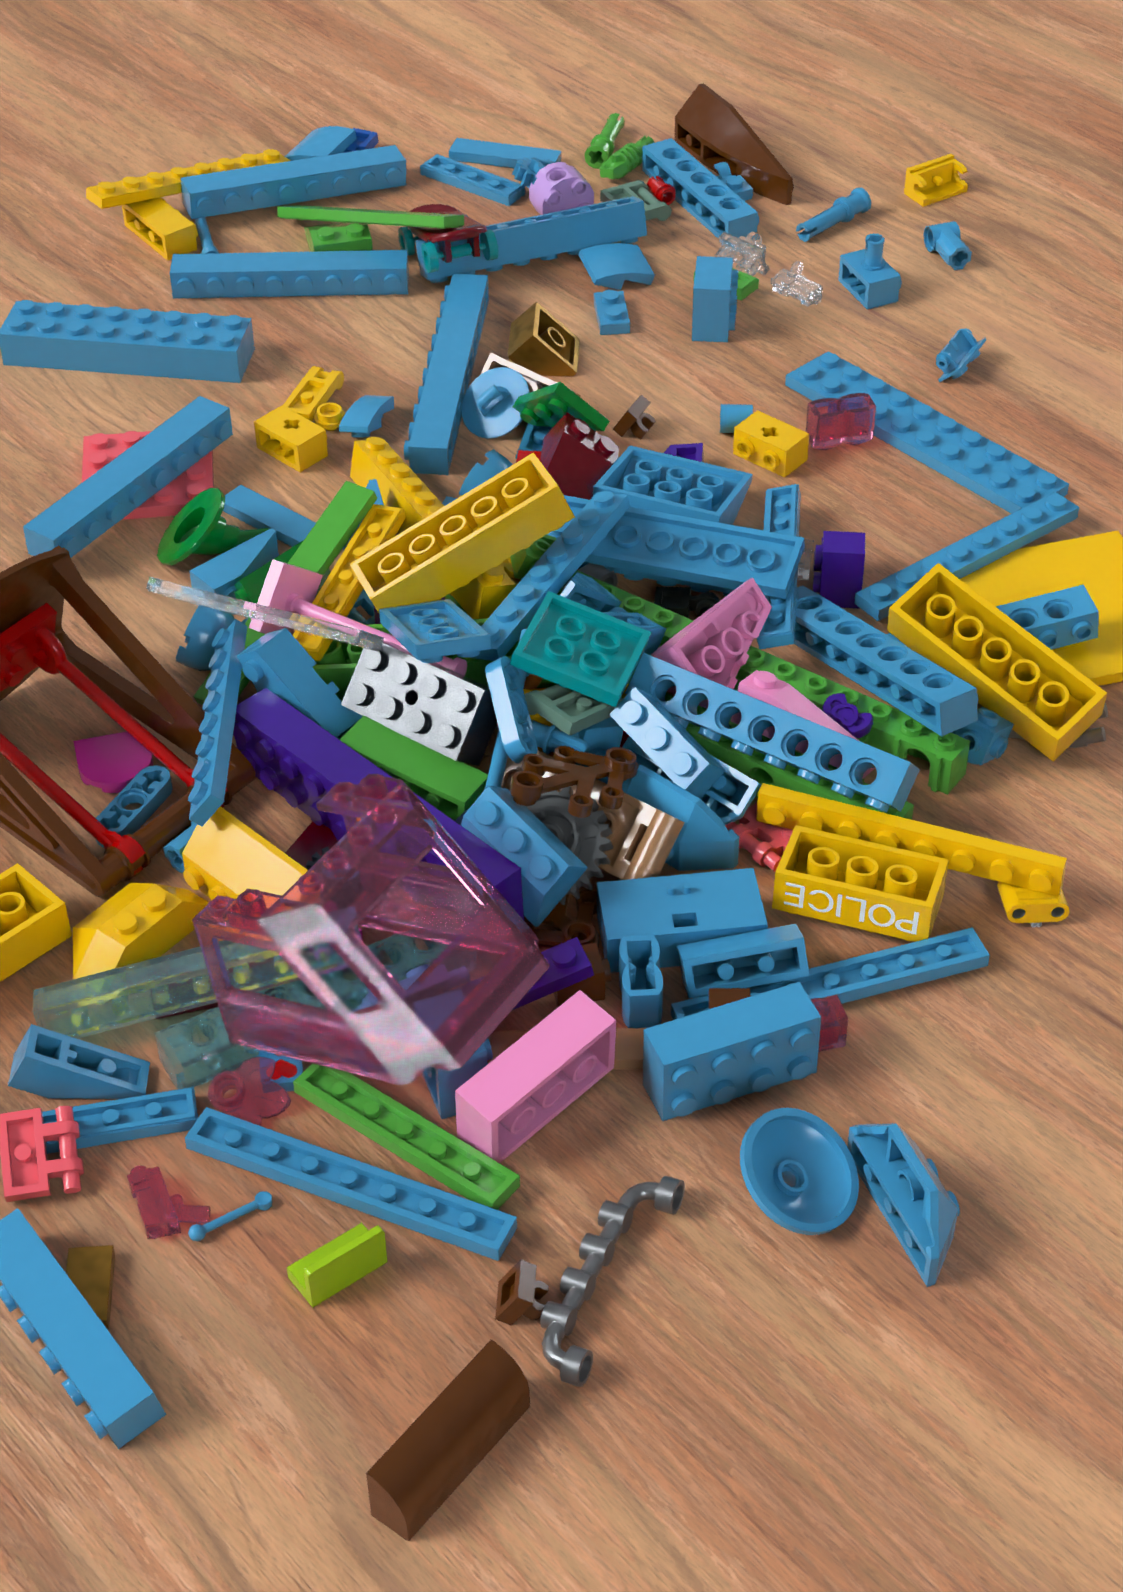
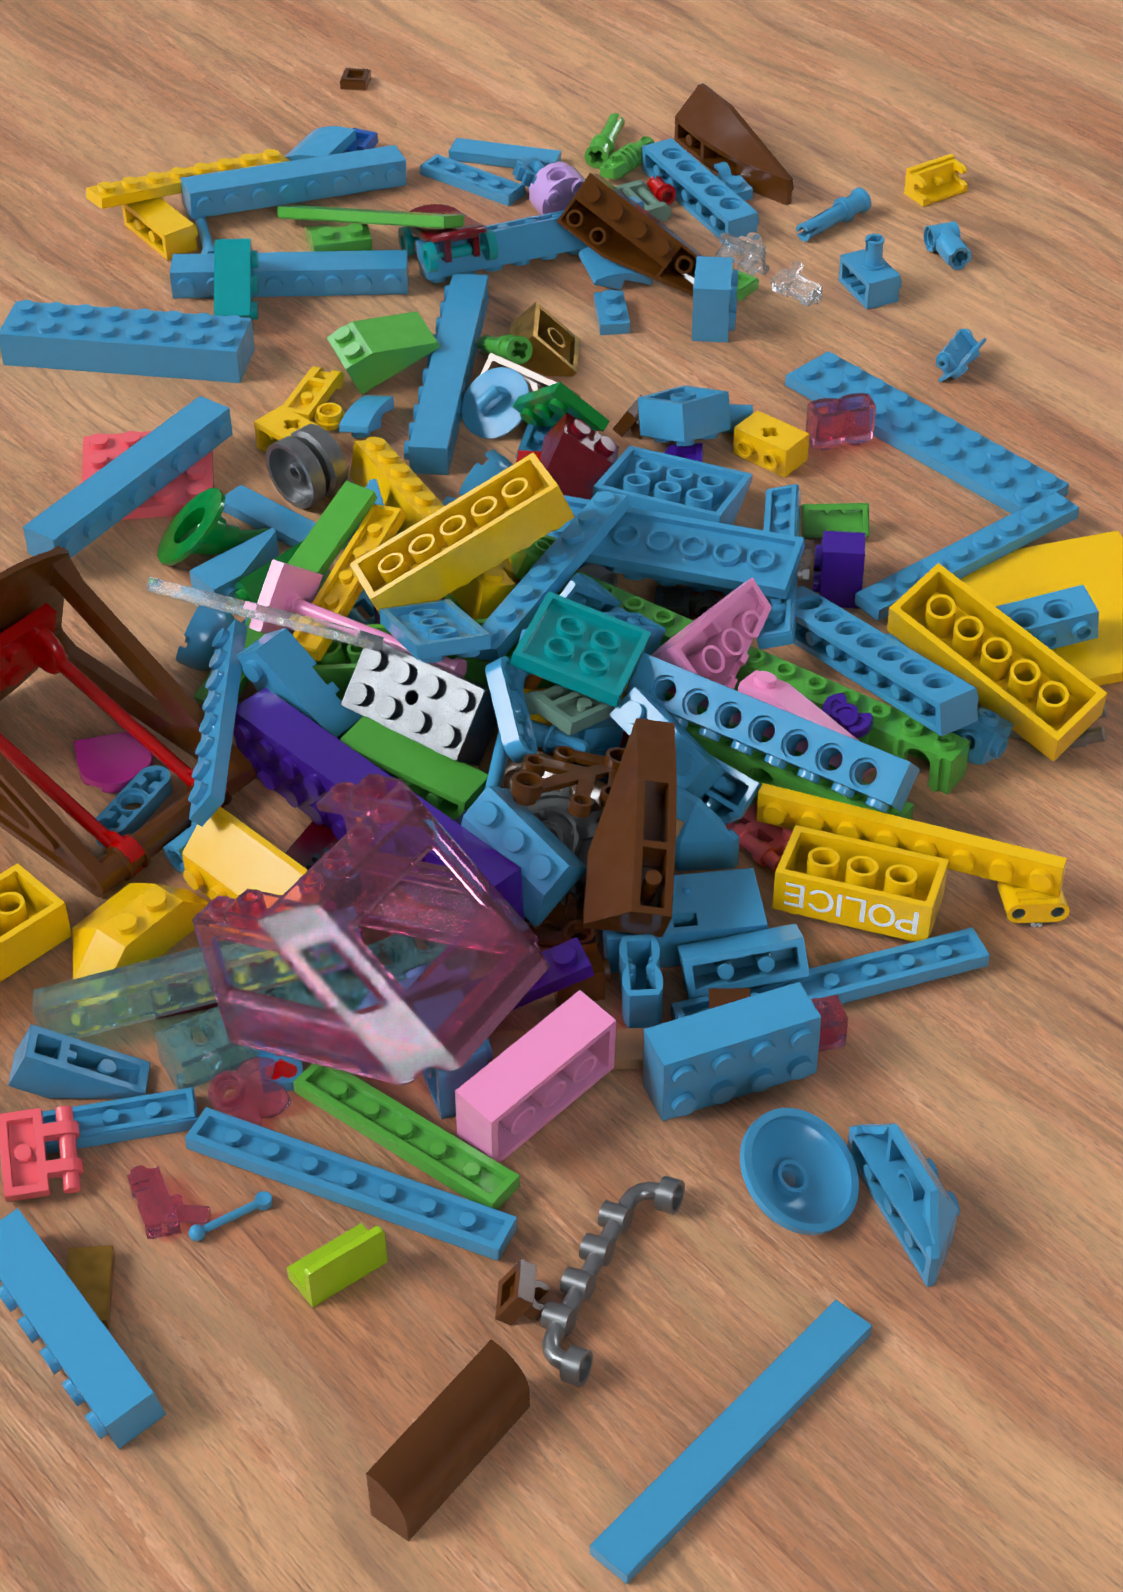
(235, 278): none -> teal brick
(306, 466): none -> flat silver wheel
(355, 79): none -> reddish brown tile
(381, 347): none -> bright green slope
(510, 347): none -> bright green pin
(628, 234): none -> reddish brown wedge
(635, 840): none -> reddish brown wedge
(684, 414): none -> dark azure brick
(729, 1442): none -> dark azure tile
(834, 517): none -> bright green plate

